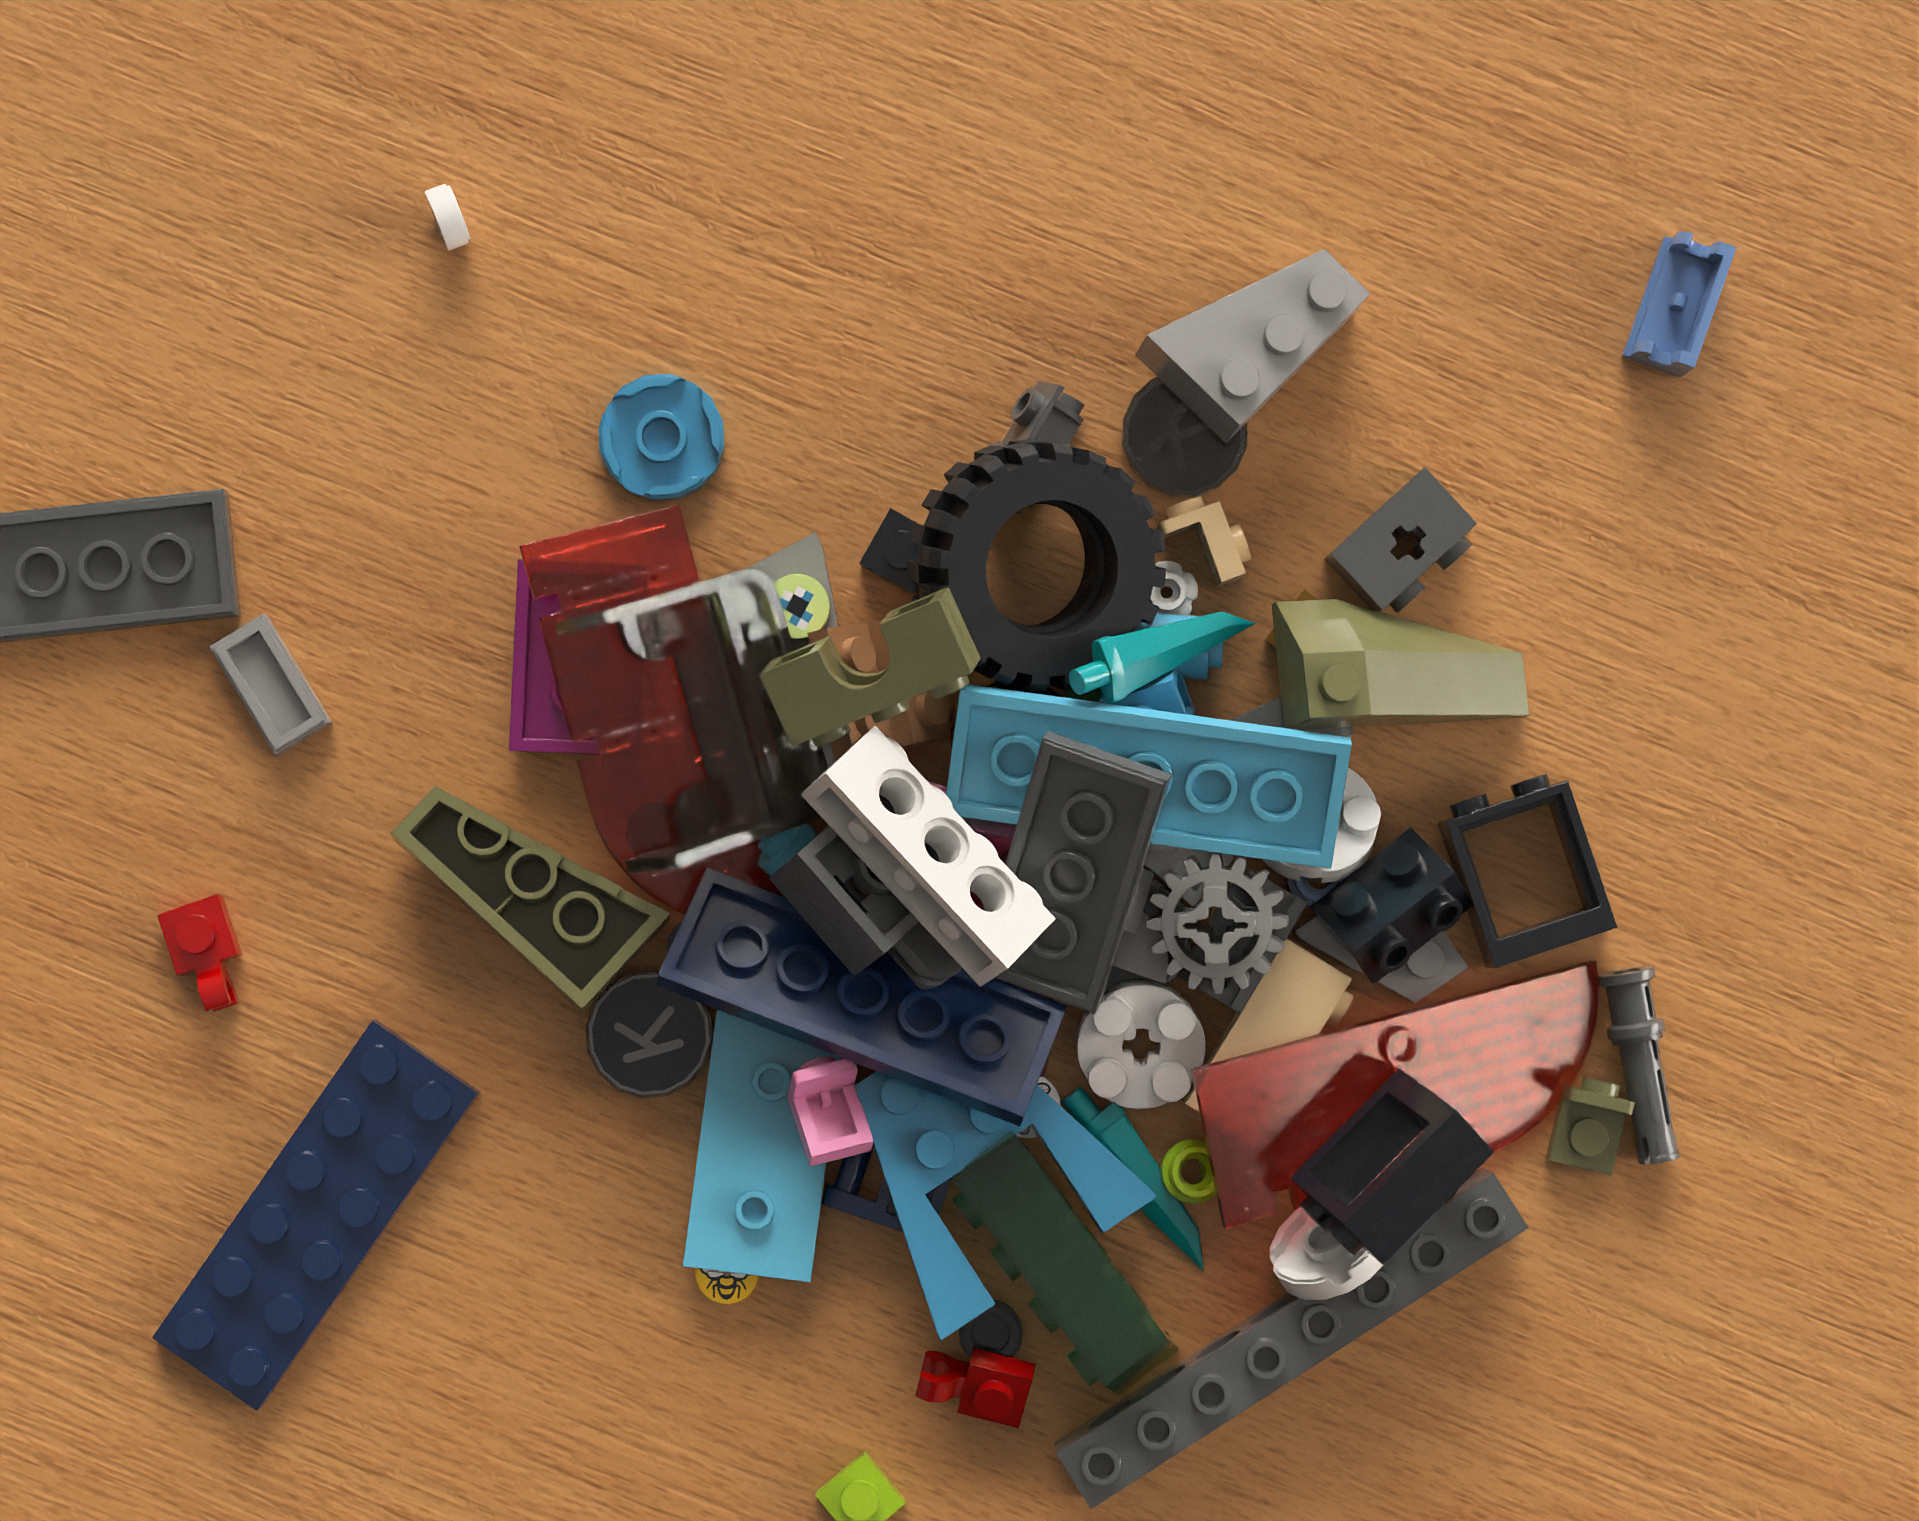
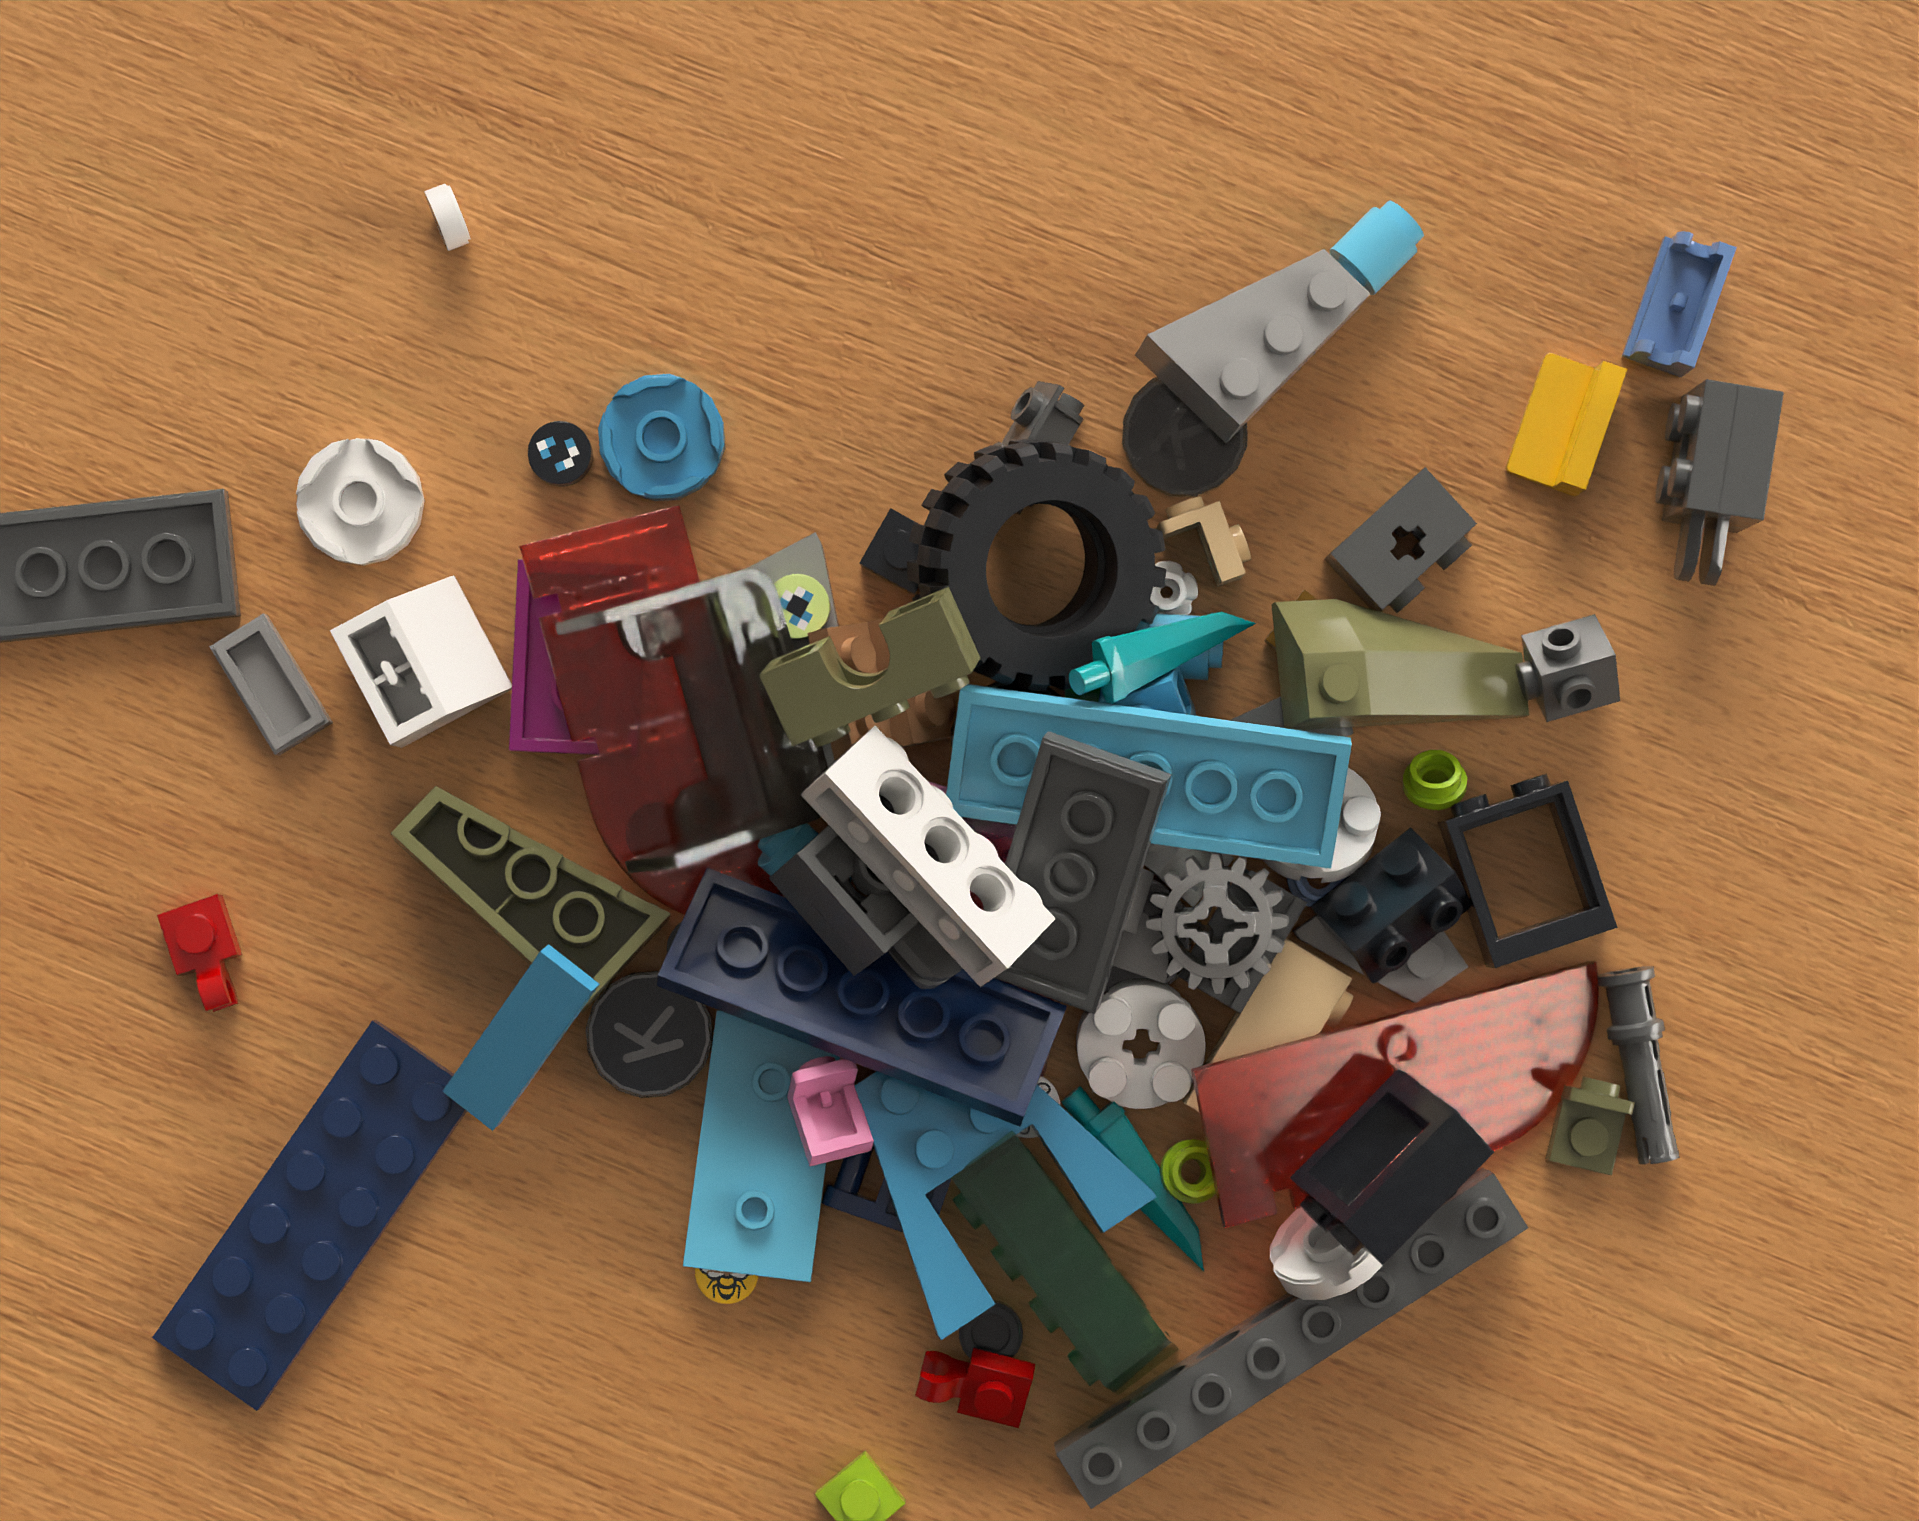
(359, 501): none -> white tile
(421, 660): none -> white slope
(520, 1037): none -> dark azure tile
(560, 453): none -> black tile
(1378, 245): none -> medium azure brick
(1434, 780): none -> lime plate
(1565, 423): none -> yellow panel
(1569, 668): none -> dark grey brick
(1717, 470): none -> dark grey brick

